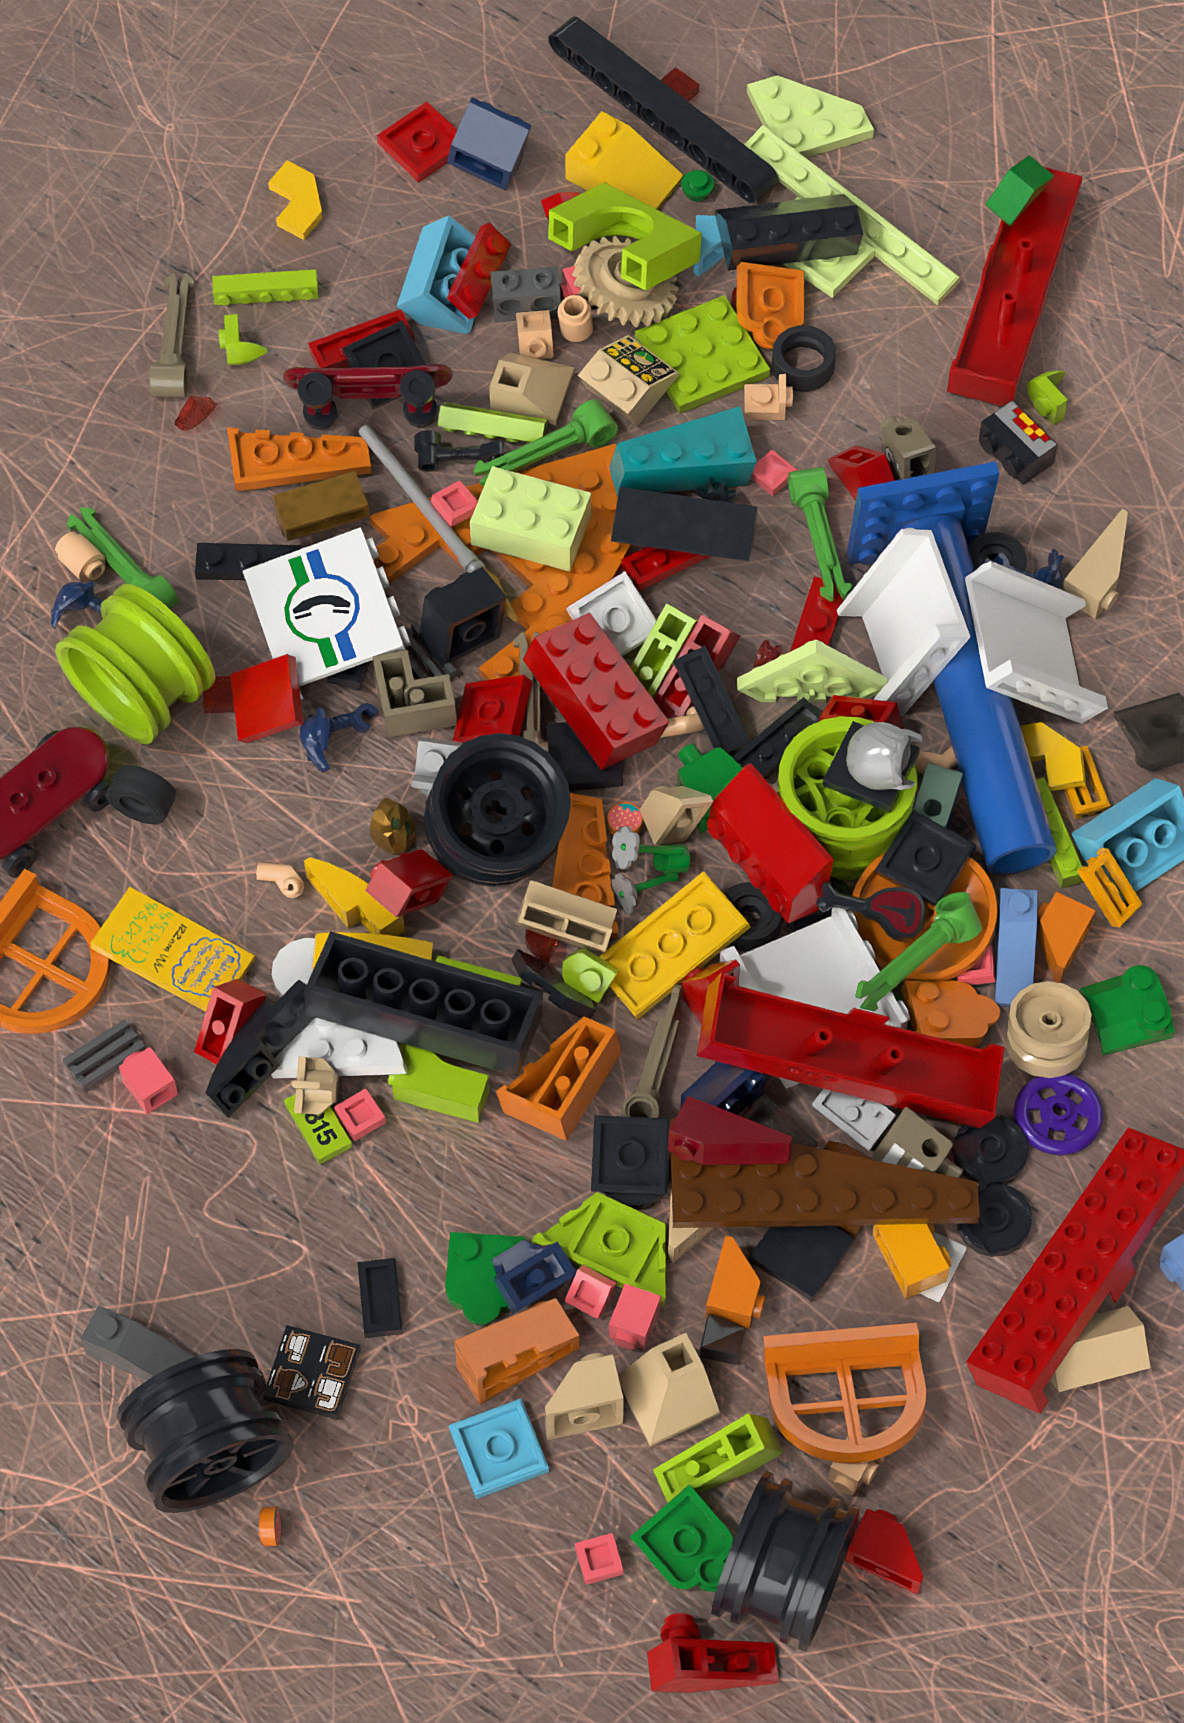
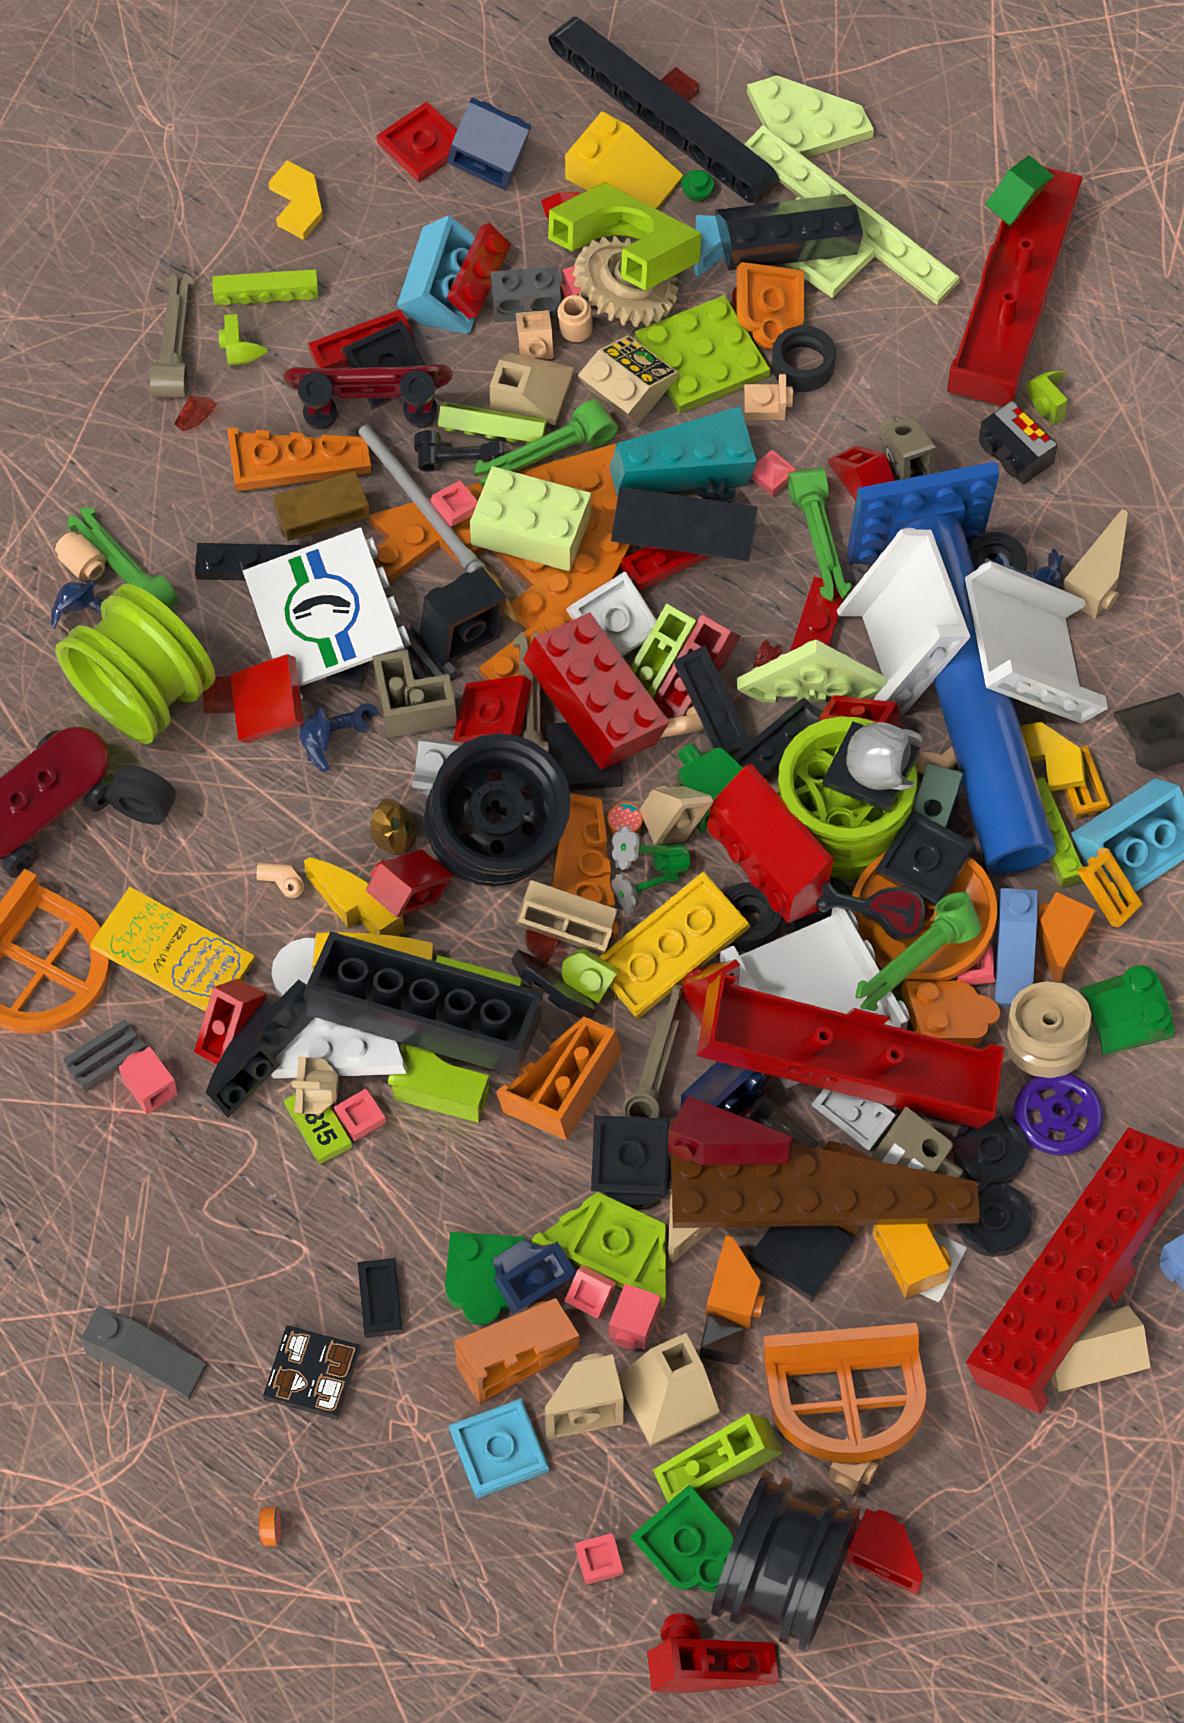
(204, 1430): black wheel -> none

